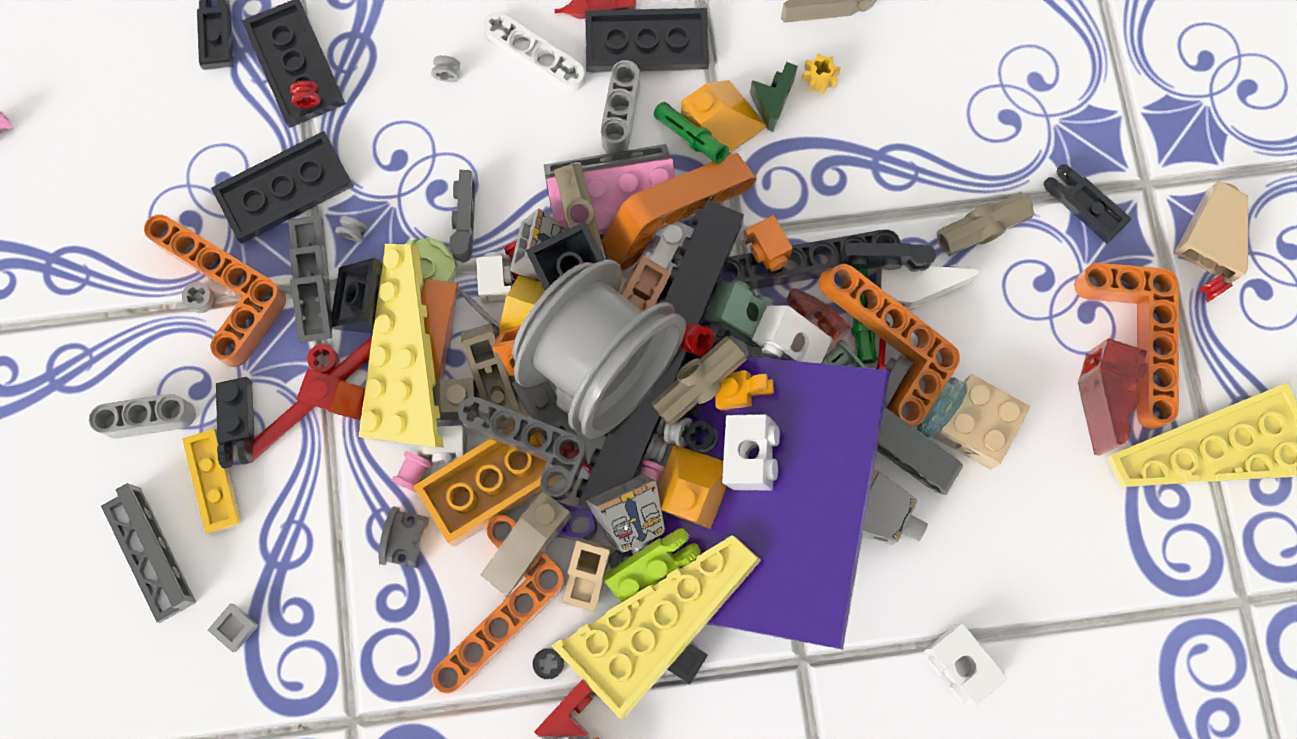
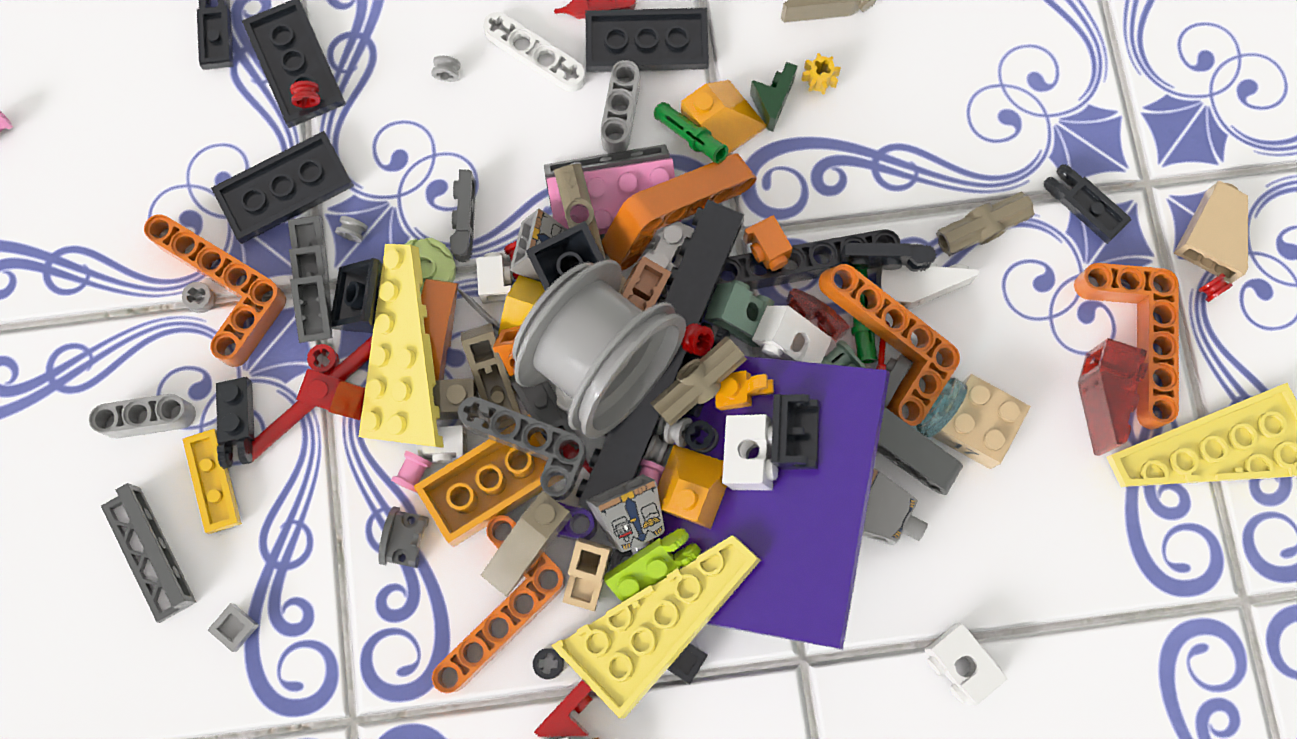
(795, 432): none -> black hinge

